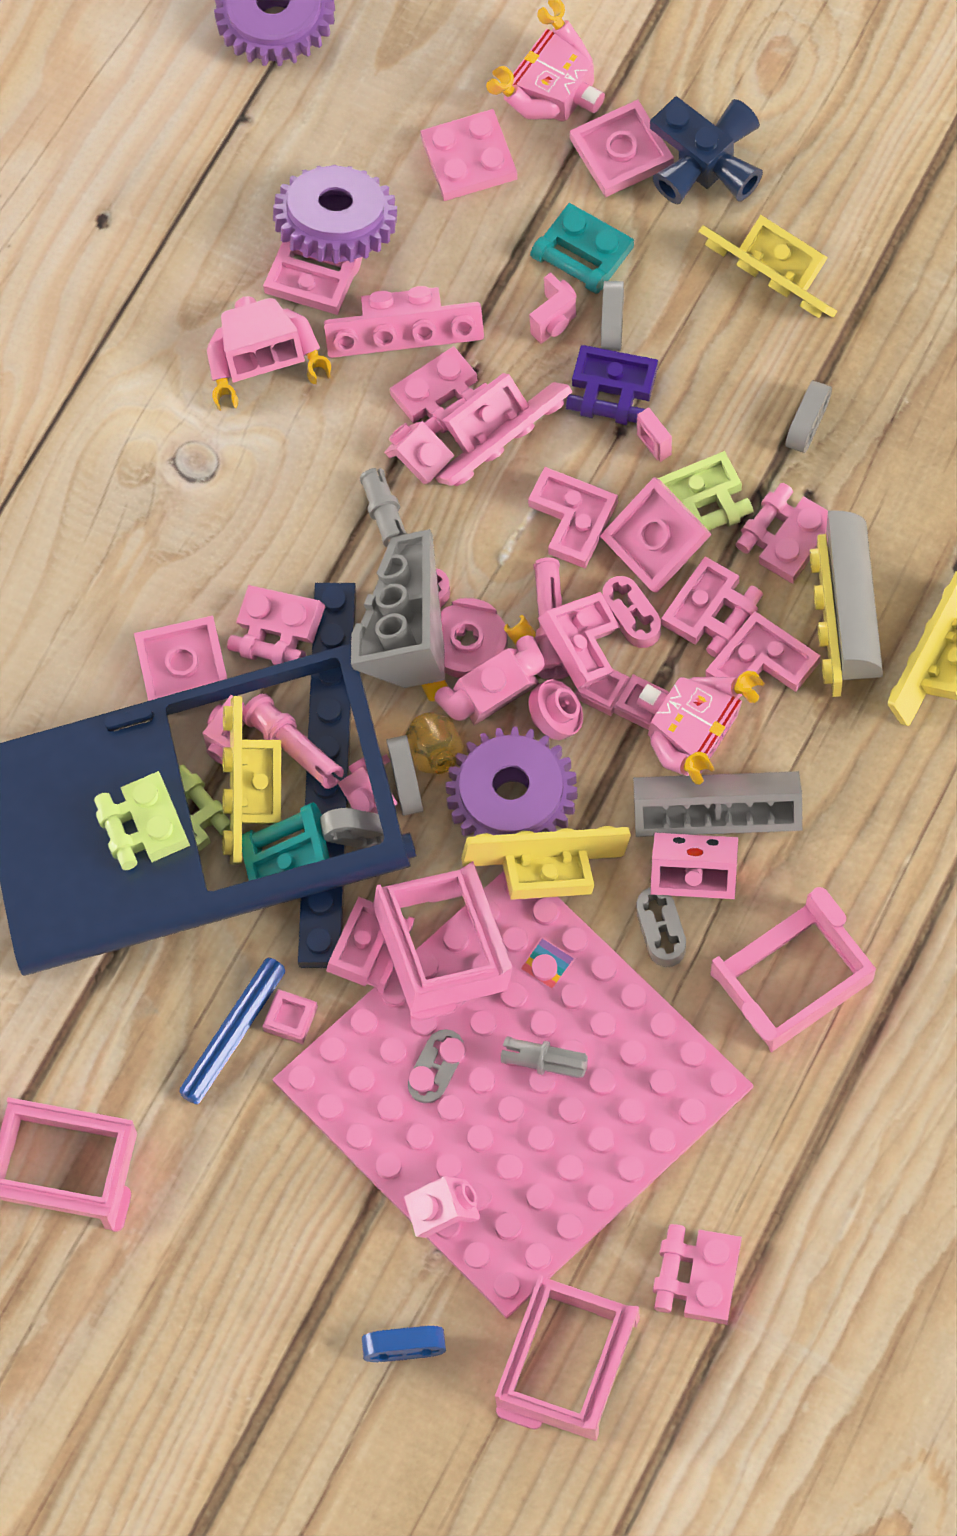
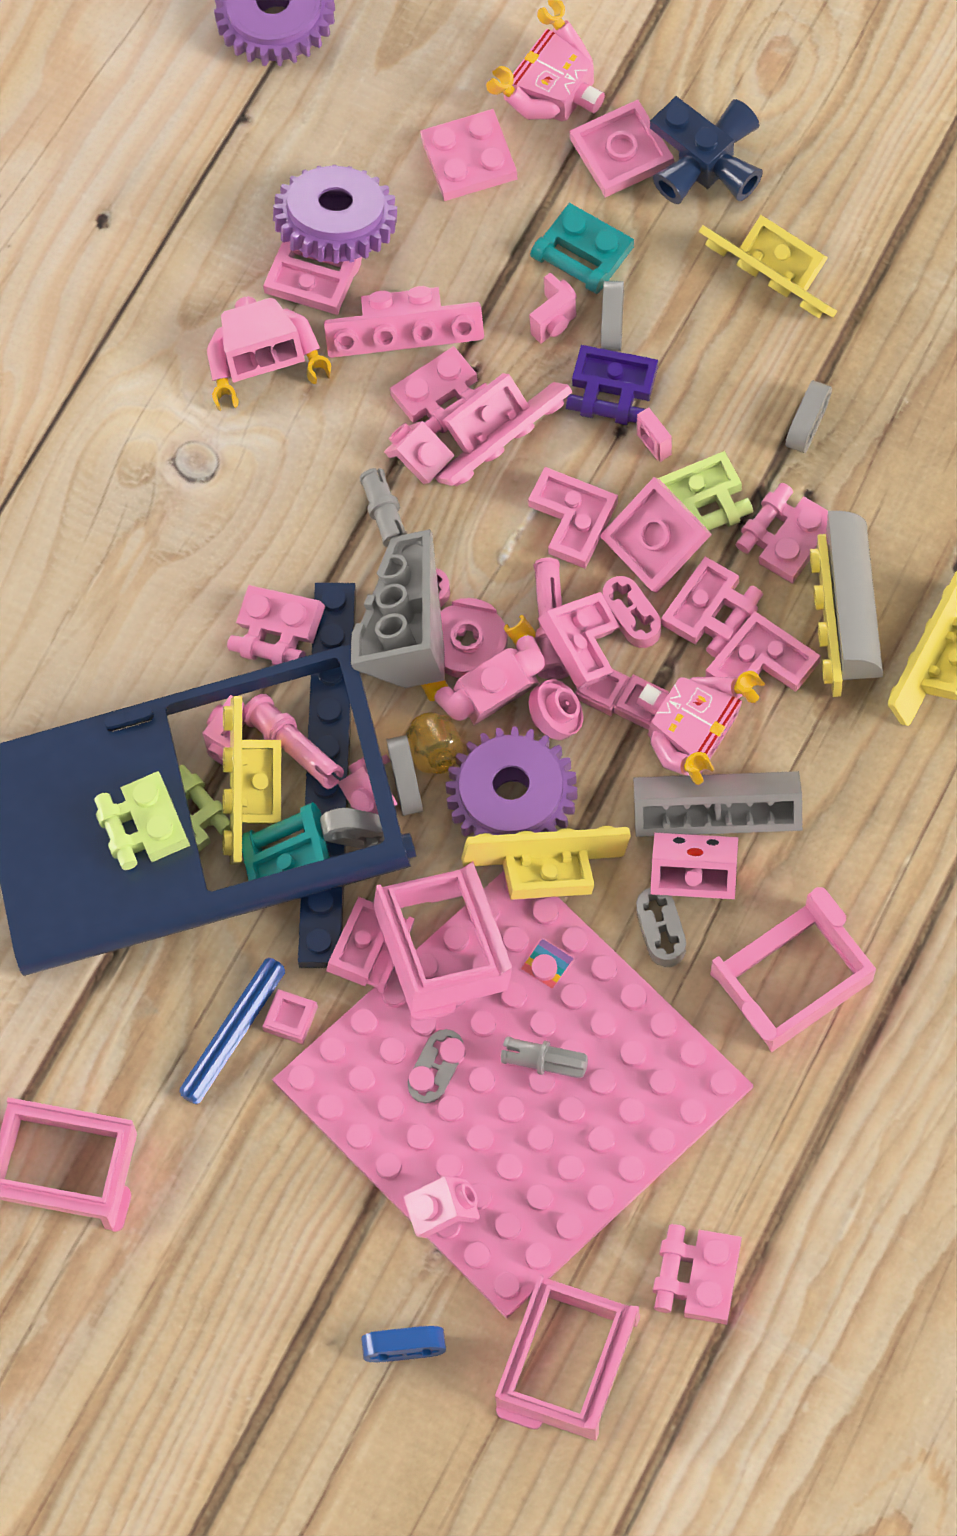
(180, 657): bright pink plate -> none

